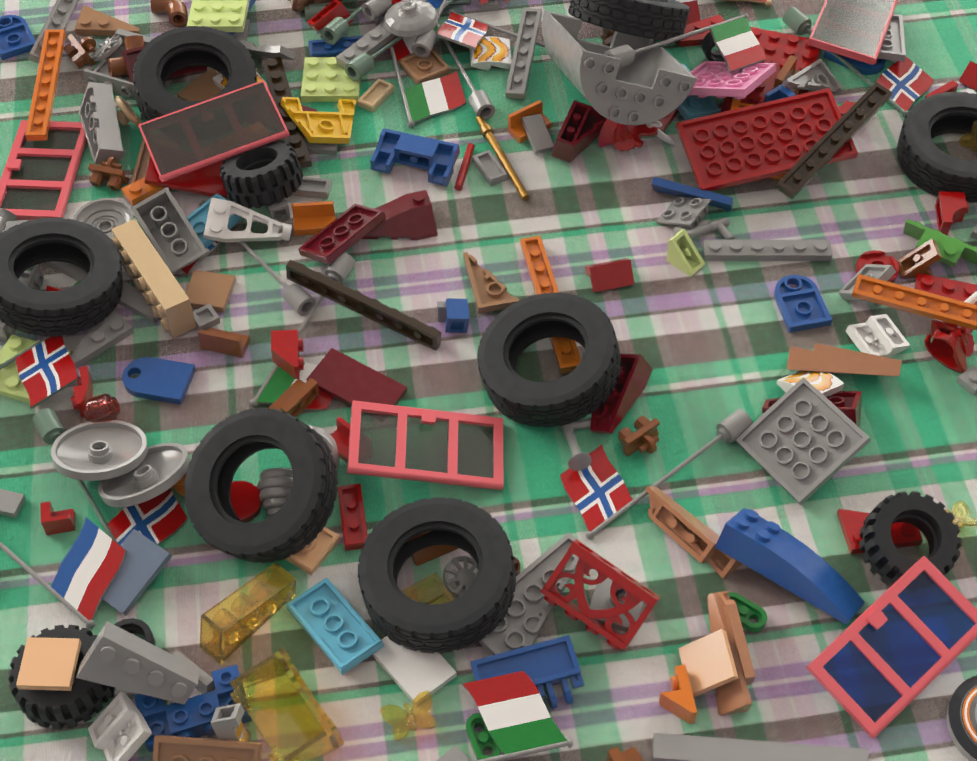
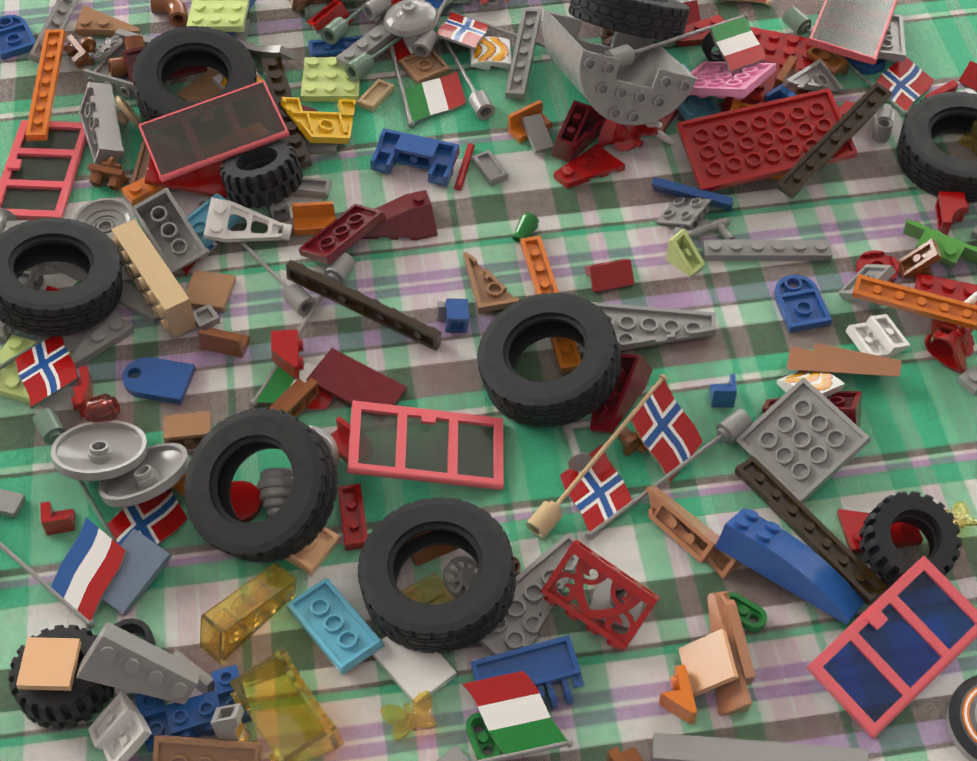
(187, 428): none -> medium nougat brick
(487, 132): pearl gold bar -> none
(526, 226): none -> green cone
(588, 165): none -> red wing
(654, 326): none -> light grey wing
(663, 431): none -> flag
(723, 394): none -> blue panel
(811, 530): none -> dark brown plate
(833, 61): none -> dark orange panel
(883, 124): none -> light grey piece

